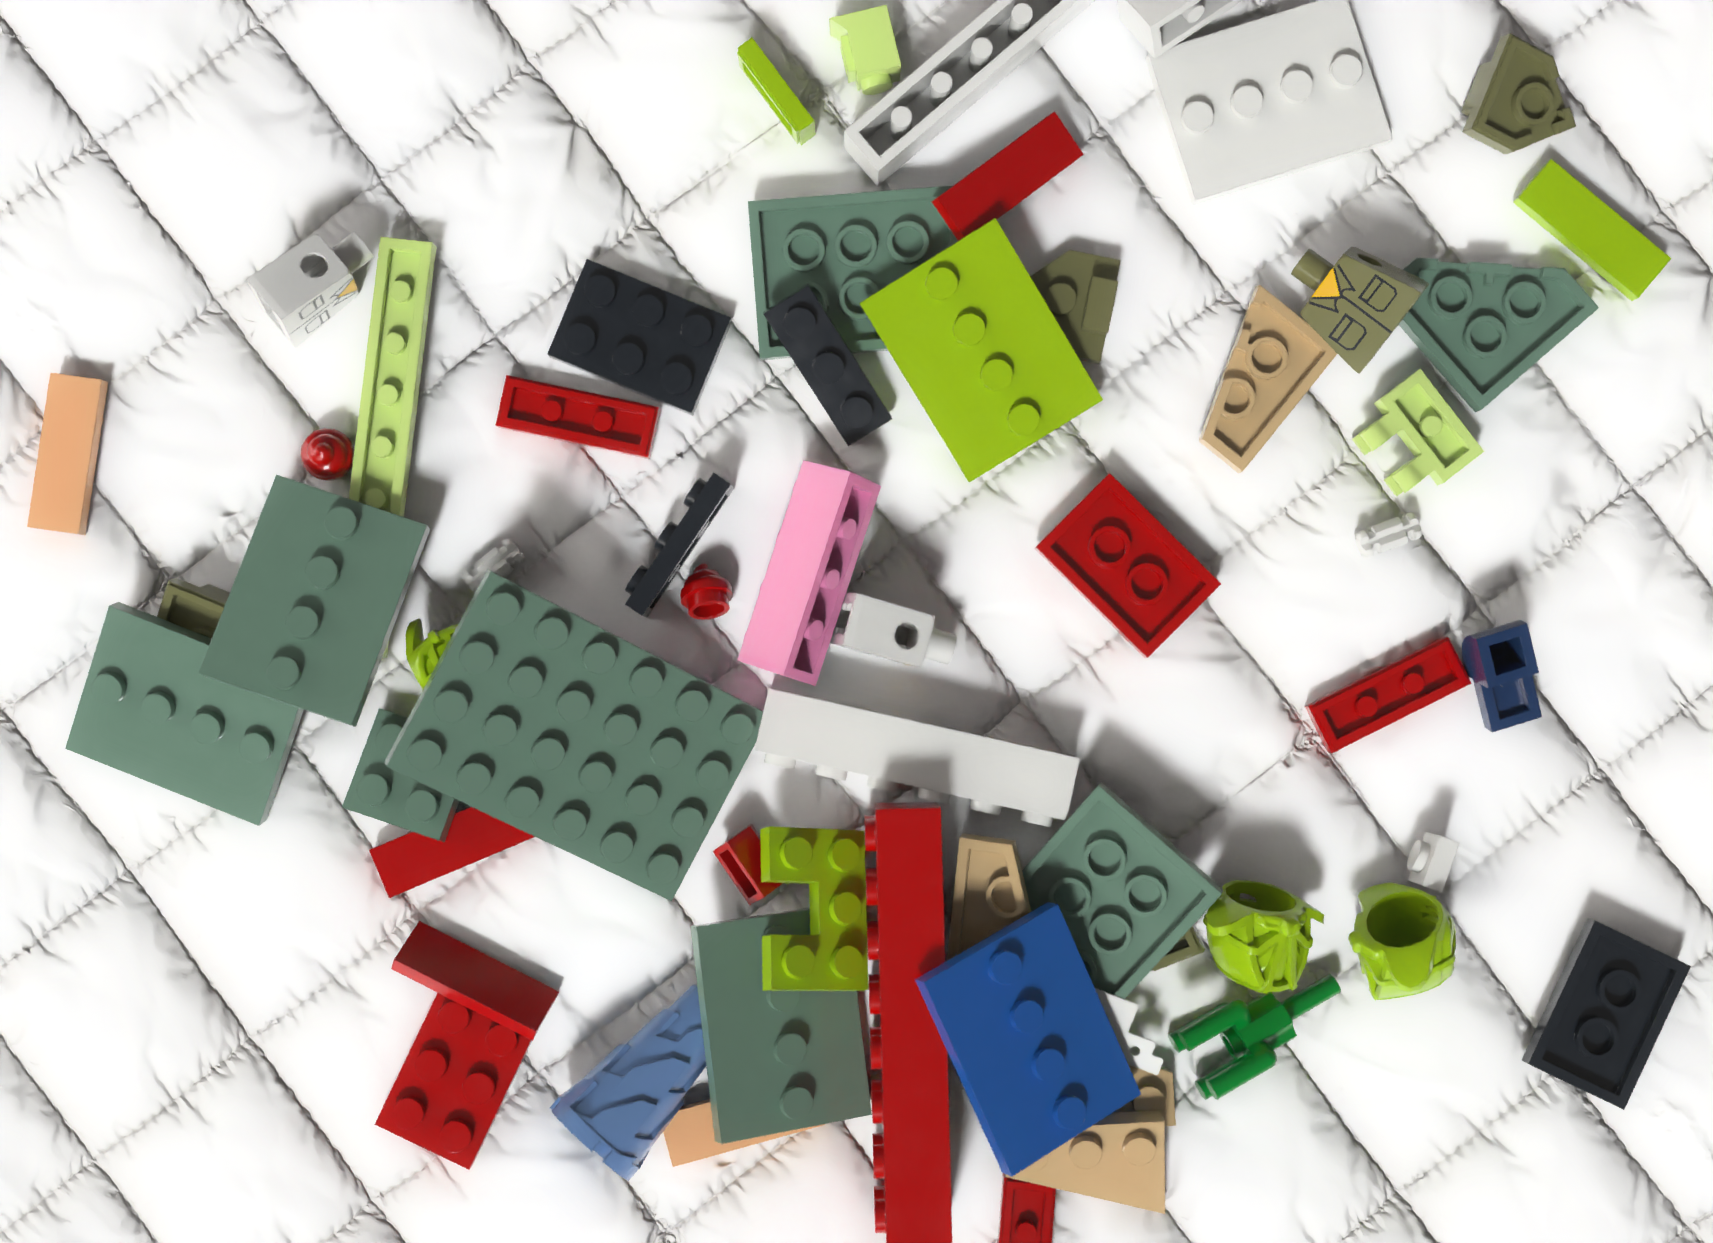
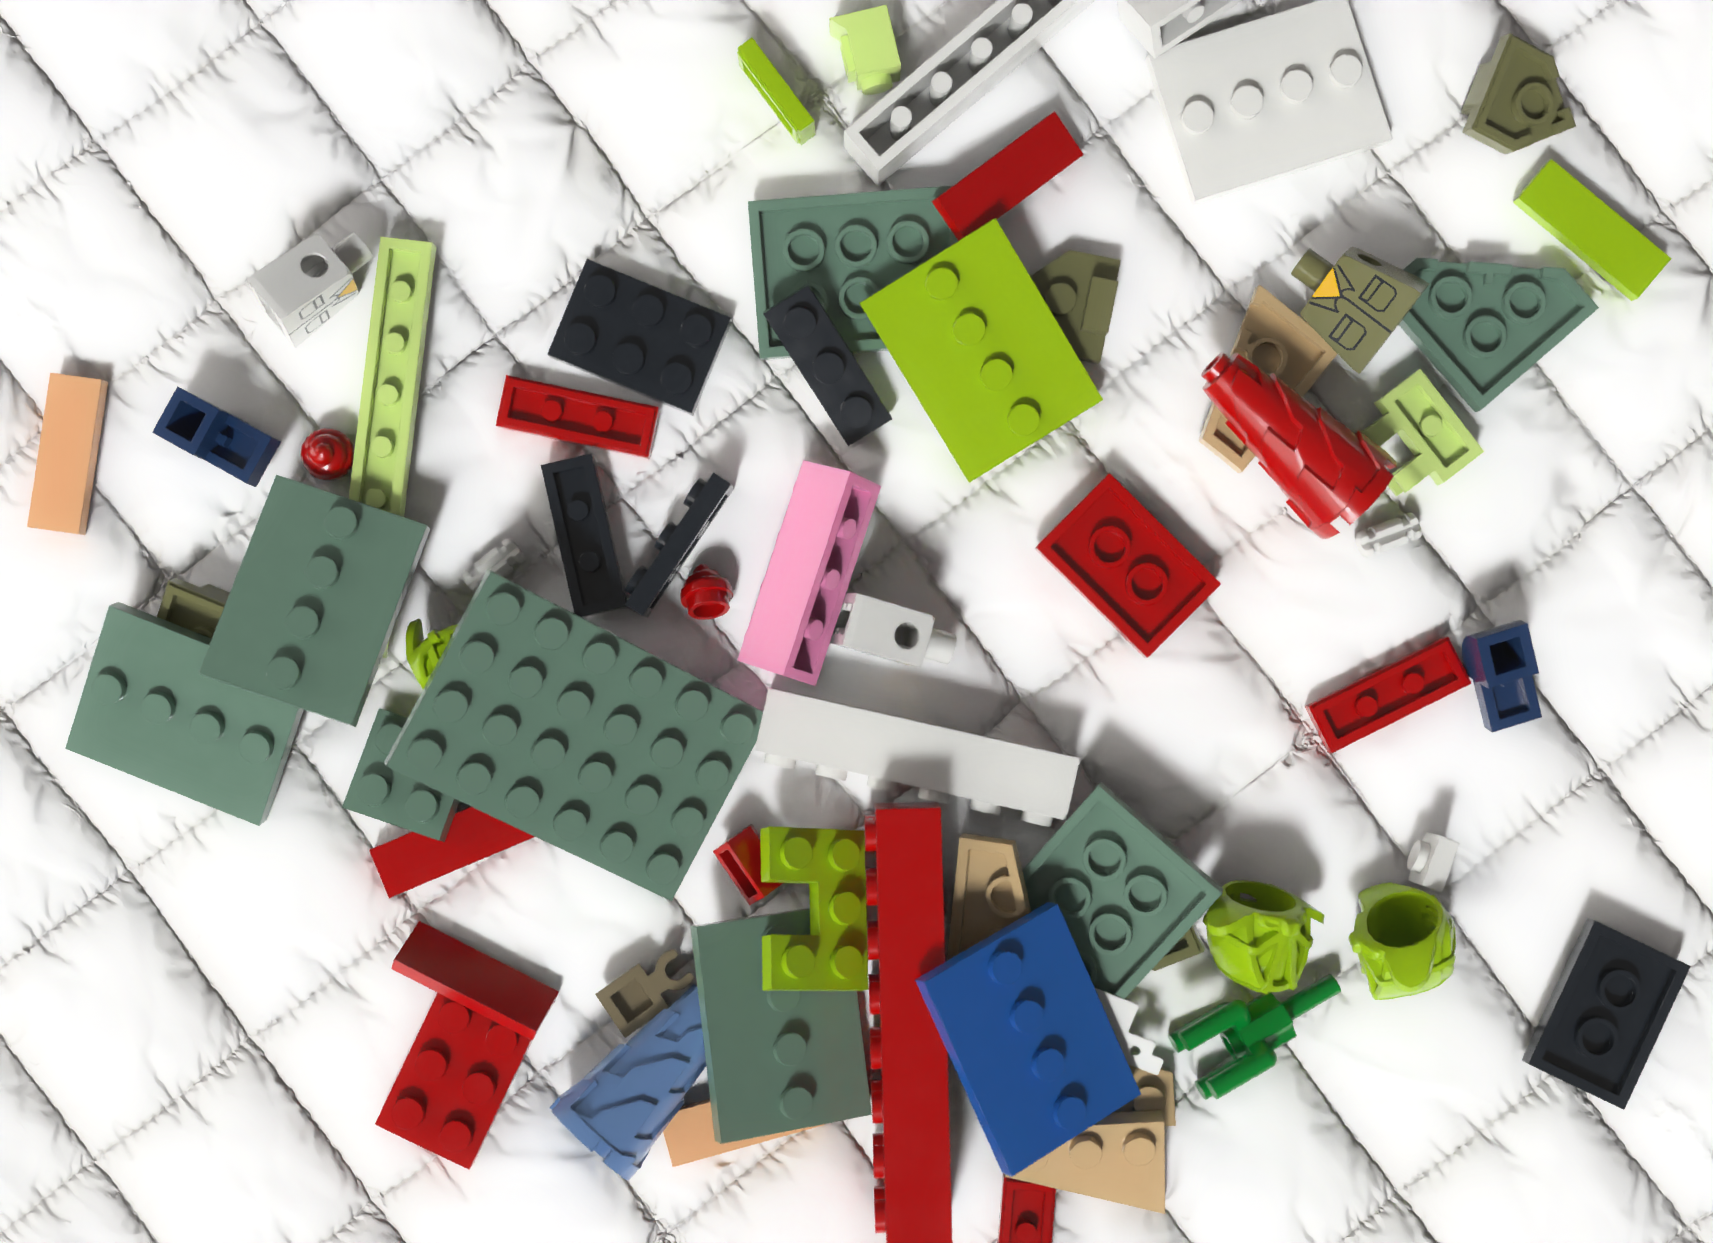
(216, 436): none -> dark blue brick
(584, 535): none -> black plate
(637, 997): none -> dark tan plate
(1301, 447): none -> red cone

